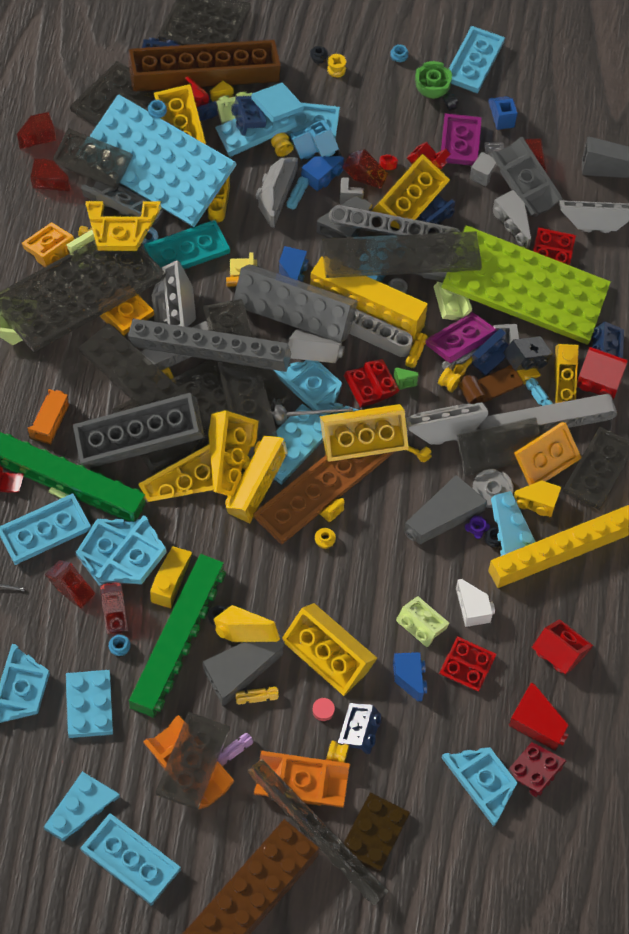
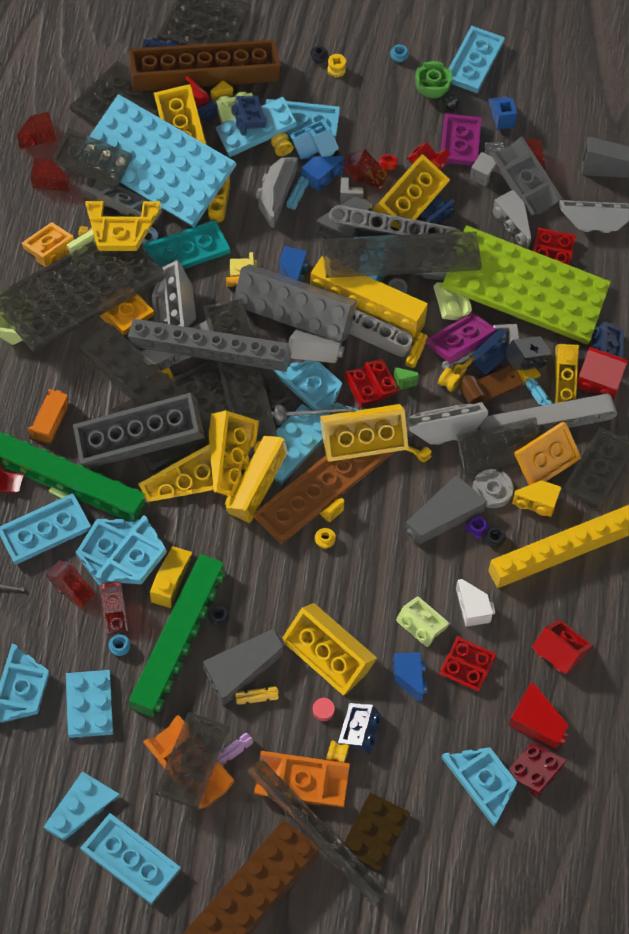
(157, 109): dark azure plate -> none
(243, 626): yellow slope -> none
(277, 102): medium azure tile -> none
(511, 524): medium azure wing -> none

